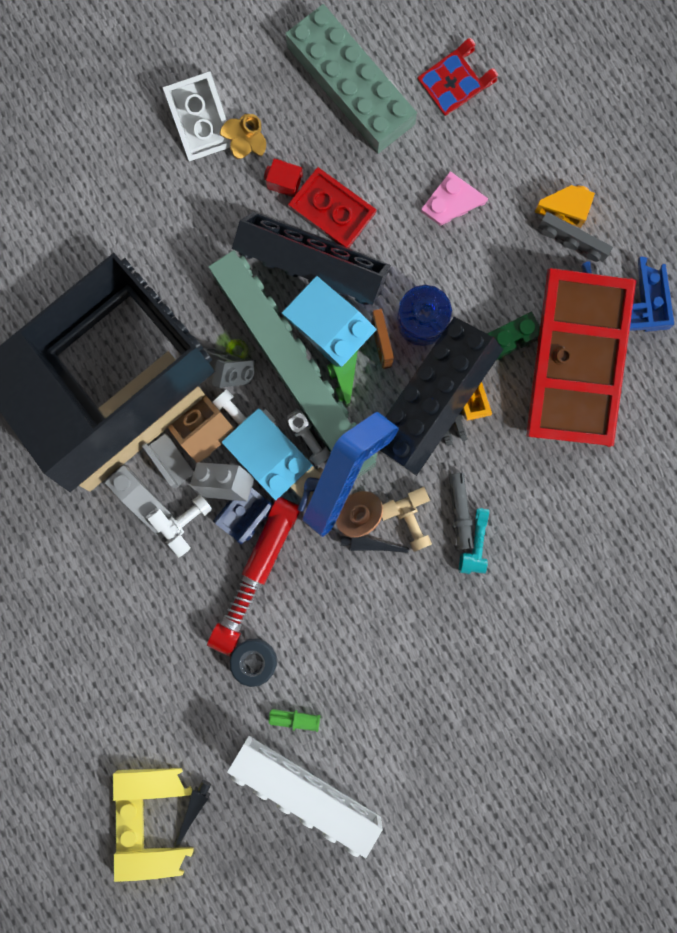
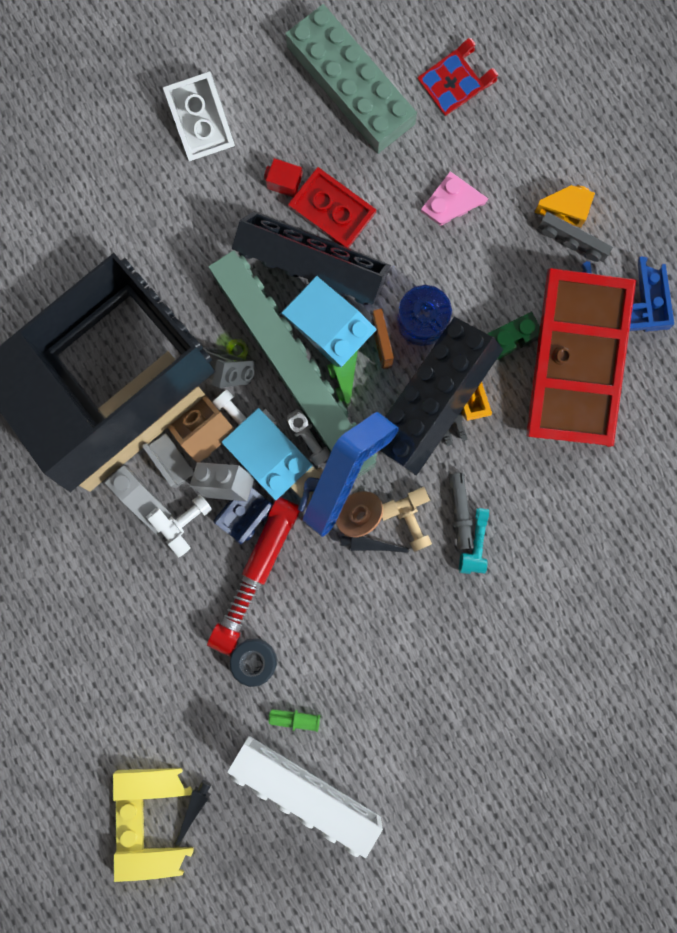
(243, 139): pearl gold plate -> none

